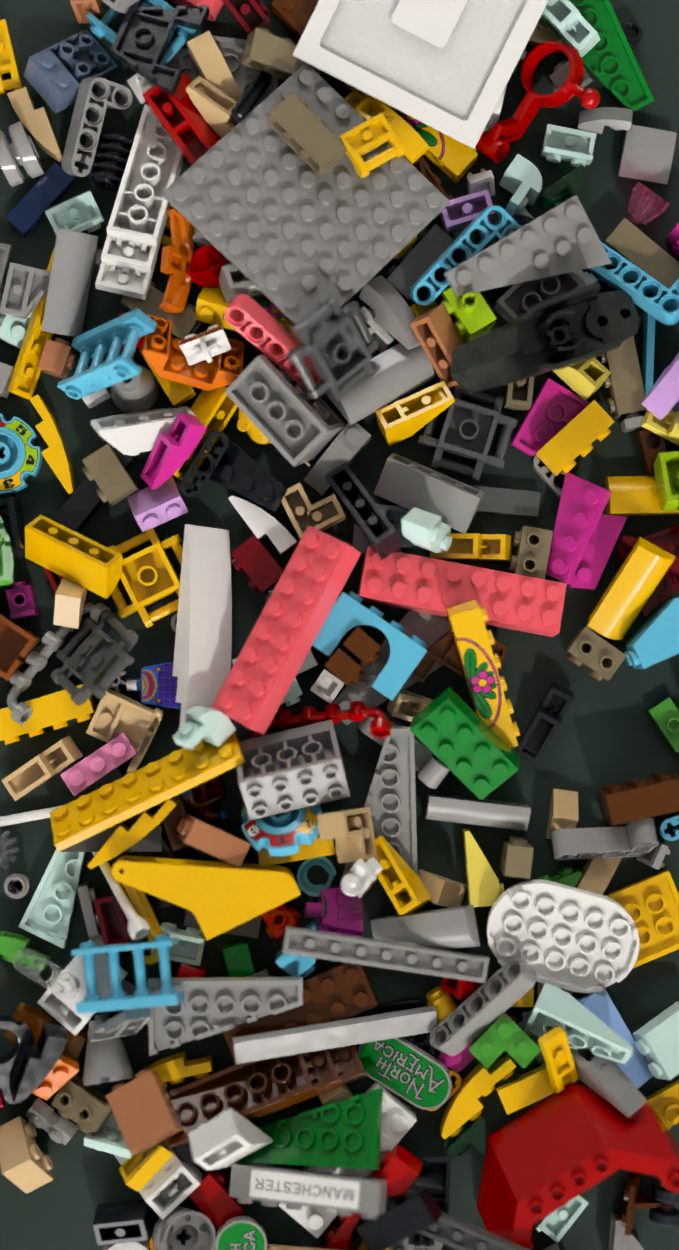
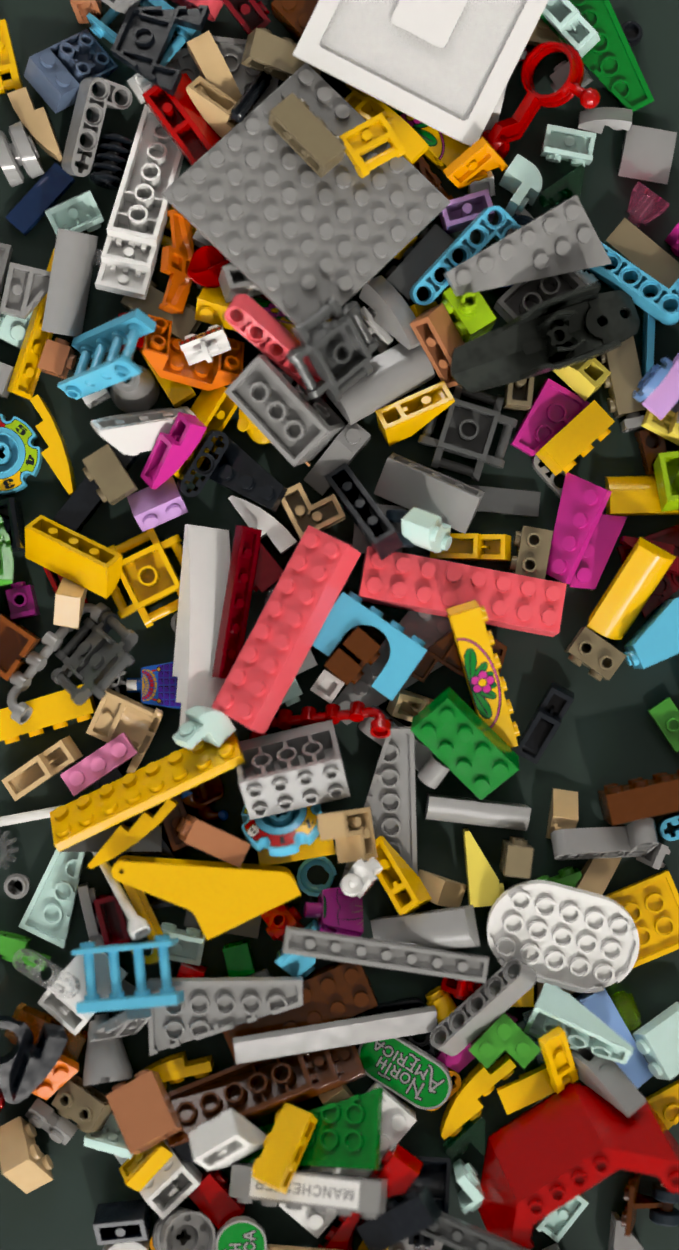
(237, 599): none -> dark red plate
(284, 1147): none -> yellow brick
(471, 1195): none -> light aqua bracket
(474, 164): none -> light orange wing
(627, 1009): none -> clear neon green brick
(652, 379): none -> medium blue tile

